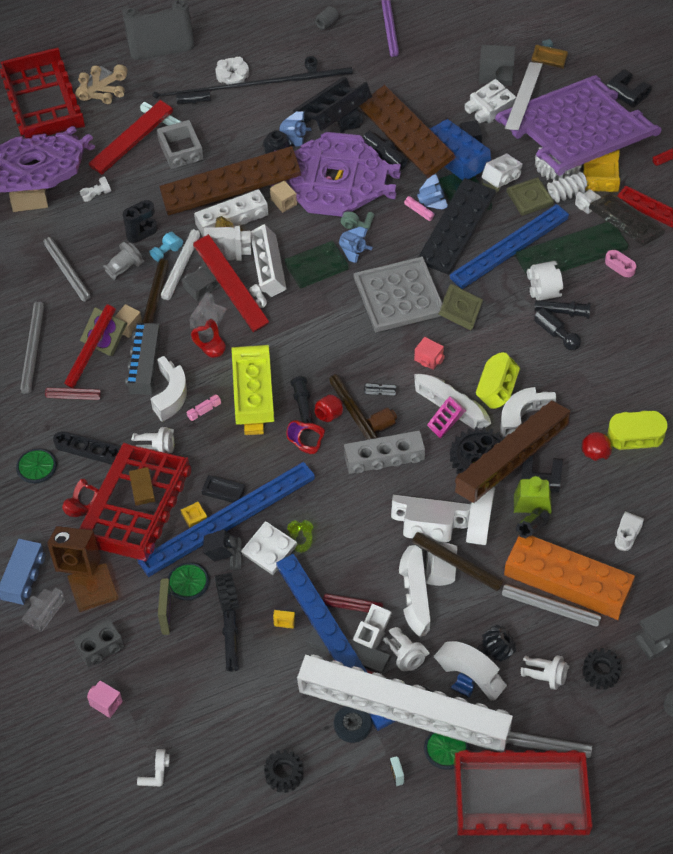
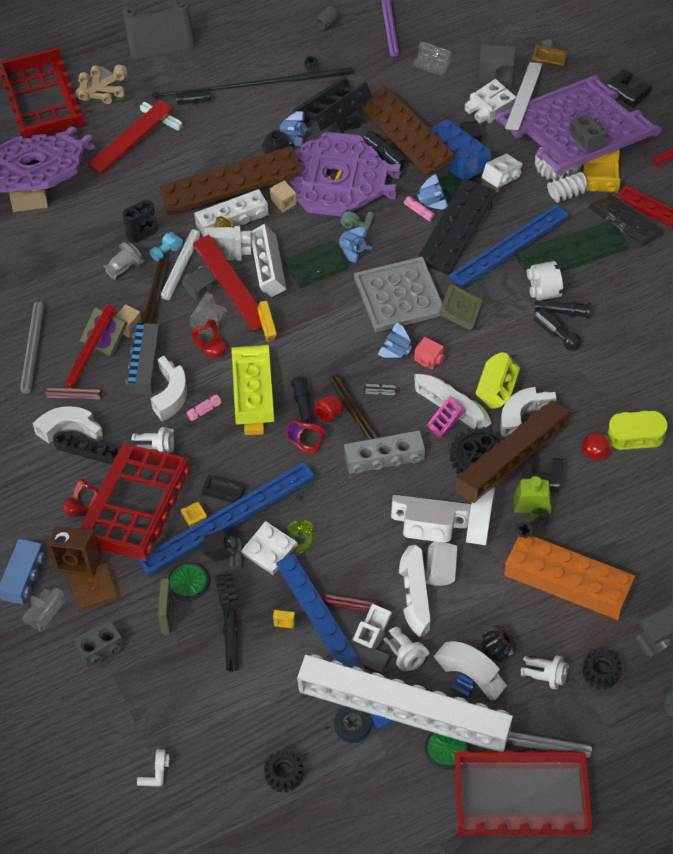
(36, 465): green wheel -> none
(65, 420): none -> white arch
(67, 269): light grey axle -> none
(91, 192): white piece -> none
(104, 698): bright pink brick -> none
(141, 486): pearl gold tile -> none
(177, 132): light grey window -> none
(232, 64): white plate -> none
(256, 291): white arm -> none
(266, 321): none -> yellow tile
(382, 419): reddish brown brick -> none
(396, 771): light aqua tile -> none
(397, 344): none -> medium blue brick
(432, 59): none -> clear panel
(457, 561): dark brown axle -> none
(530, 196): olive tile -> none
(551, 605): light grey axle -> none
(584, 200): white bracket -> none
(587, 133): none -> dark grey brick
(620, 263): bright pink beam -> none
(628, 531): white piece -> none

